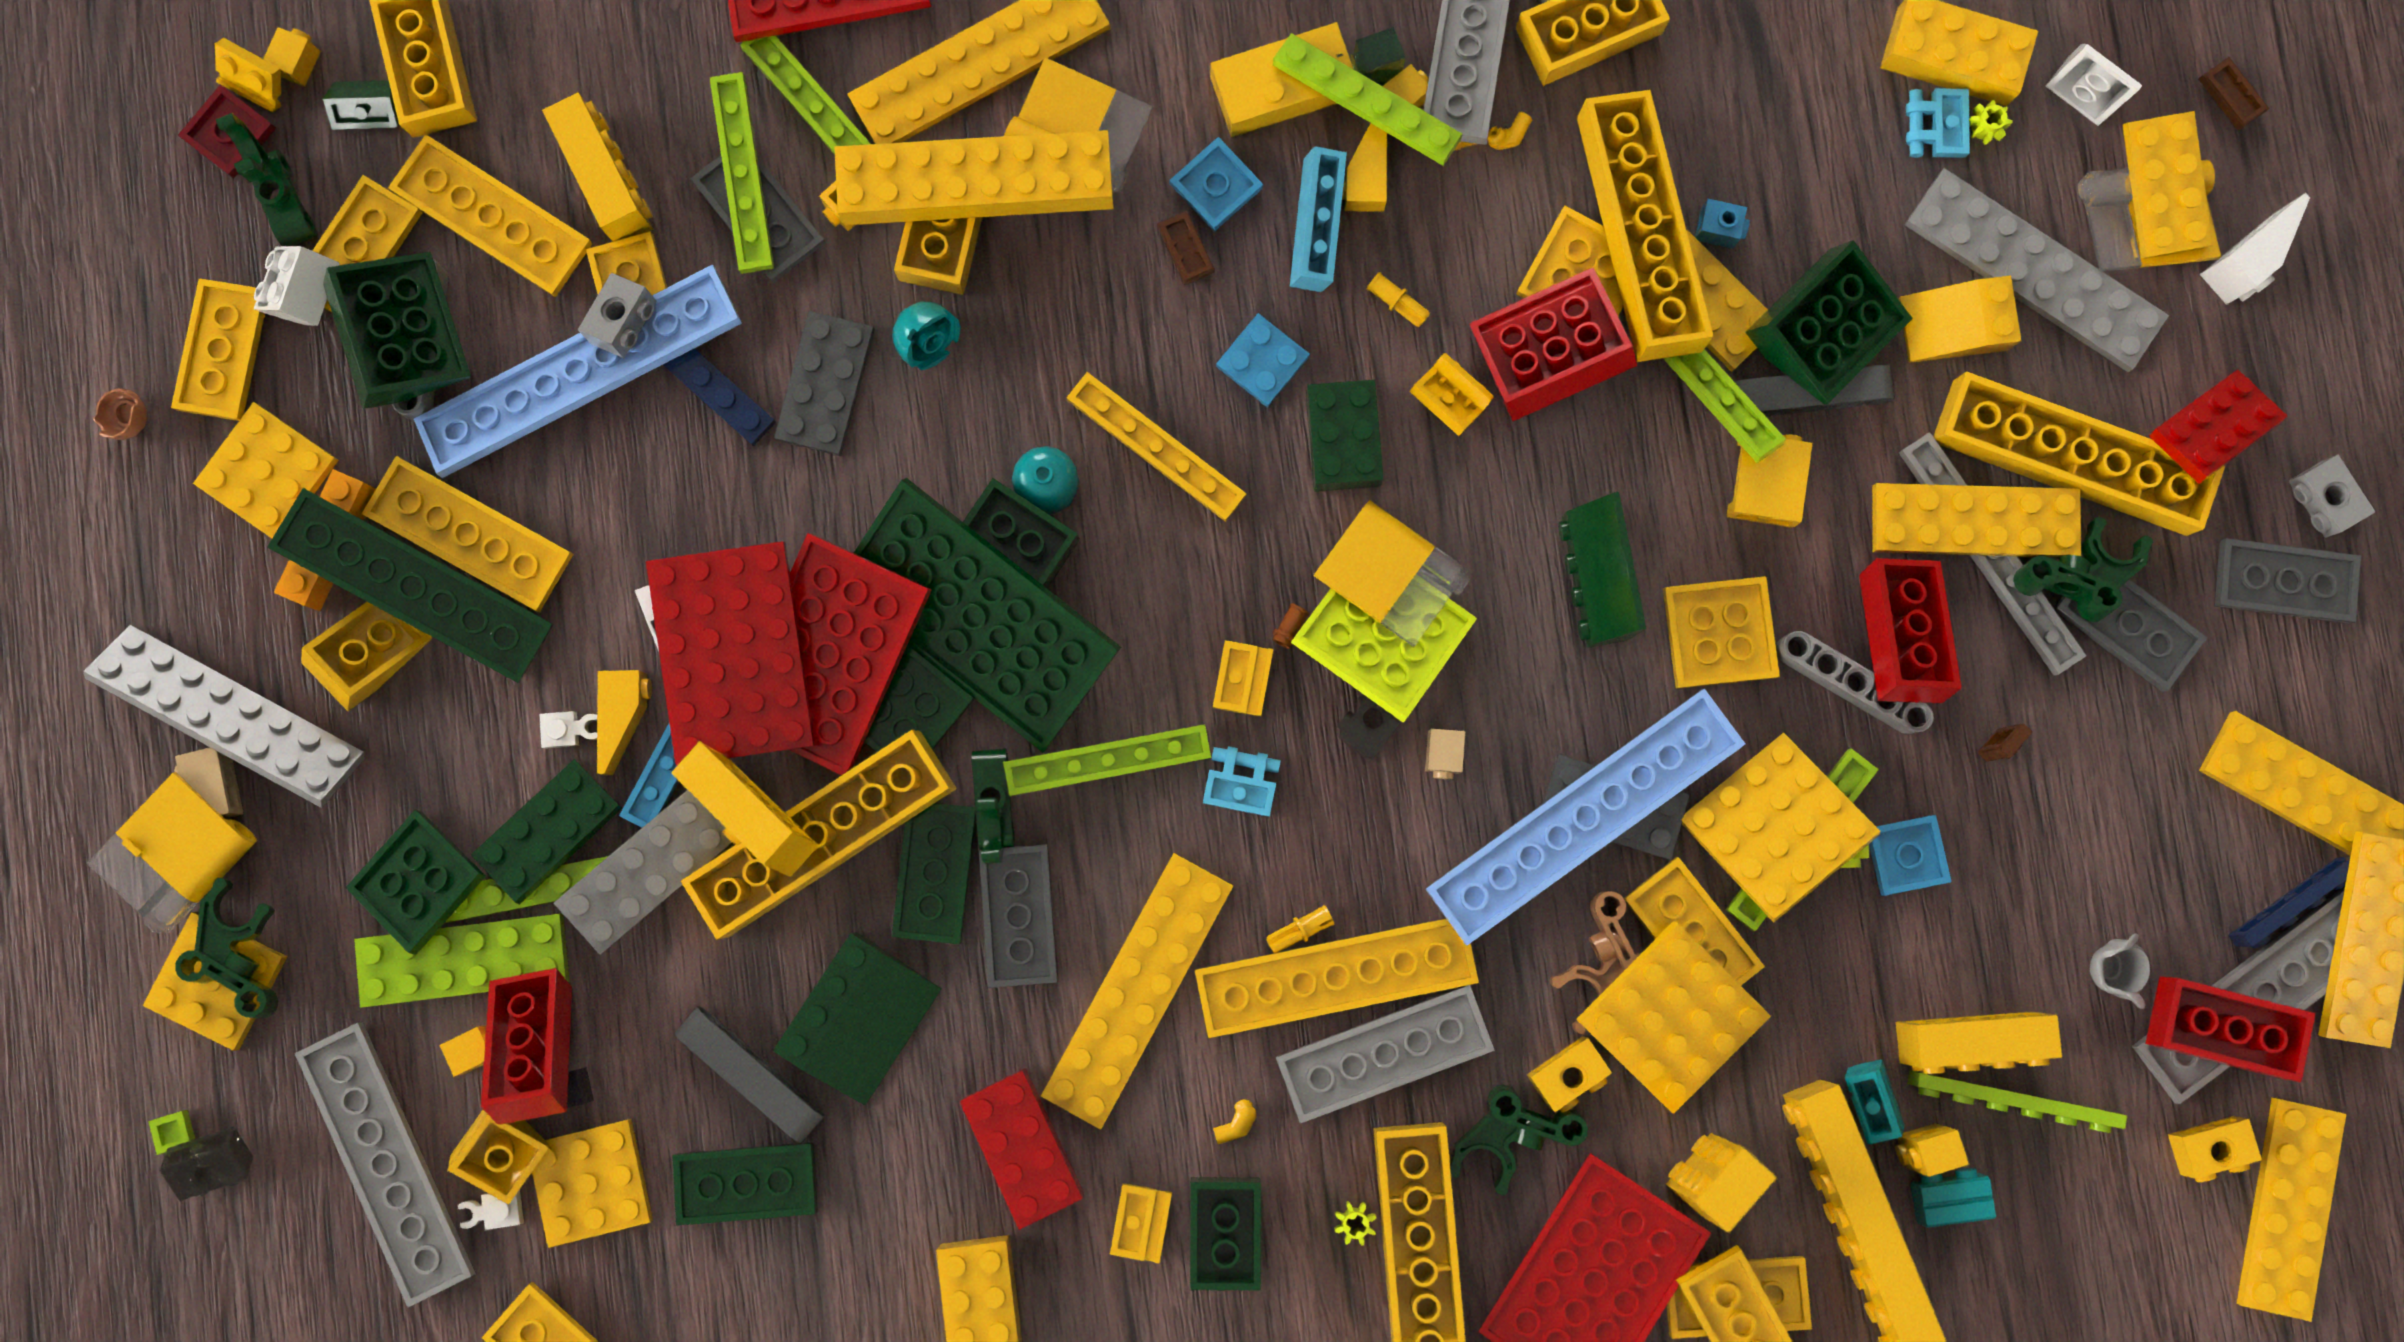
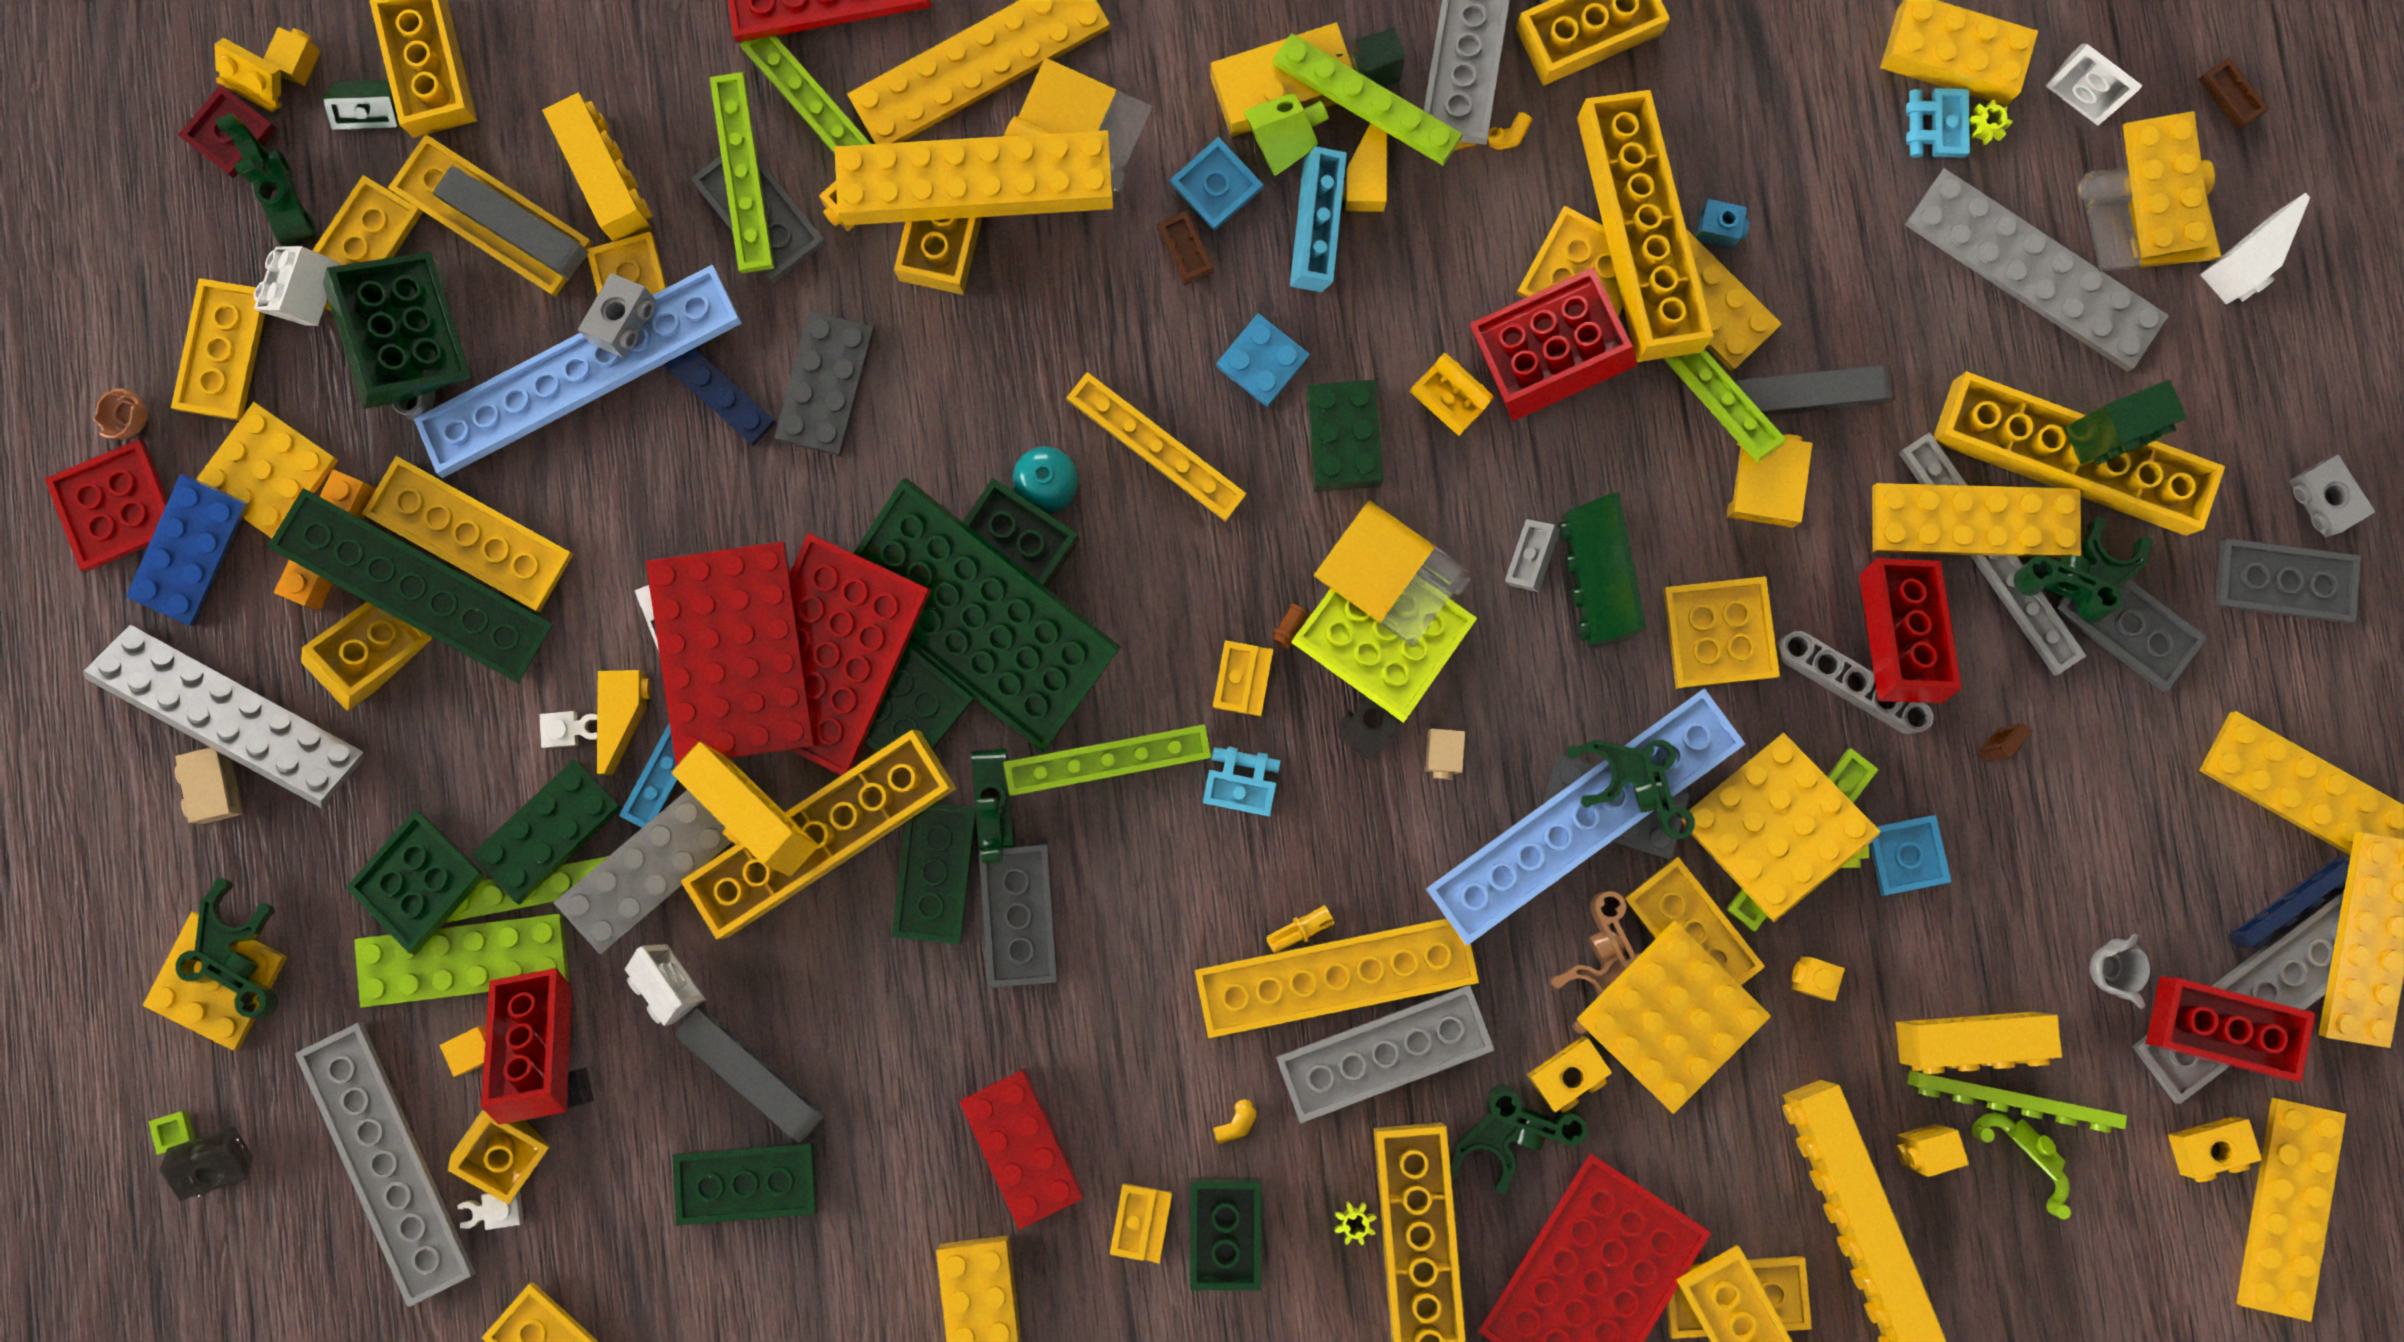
(109, 504): none -> red plate
(170, 854): yellow door -> none
(187, 550): none -> blue plate
(510, 222): none -> dark grey beam
(591, 1184): yellow plate -> none
(663, 983): none -> white slope
(857, 1018): dark green slope -> none
(924, 334): teal cylinder -> none
(1137, 991): yellow plate -> none
(1285, 129): none -> lime torso
(1398, 300): yellow axle -> none
(1409, 85): yellow brick -> none
(1532, 555): none -> light grey plate
(1647, 780): none -> dark green piece
(1720, 1180): yellow brick -> none
(1817, 978): none -> yellow brick
(1830, 322): dark green slope -> none
(1874, 1102): teal brick -> none
(1953, 1198): teal brick -> none
(1962, 320): yellow slope -> none
(2038, 1148): none -> lime piece
(2126, 424): none -> dark green brick
(2218, 426): red plate -> none

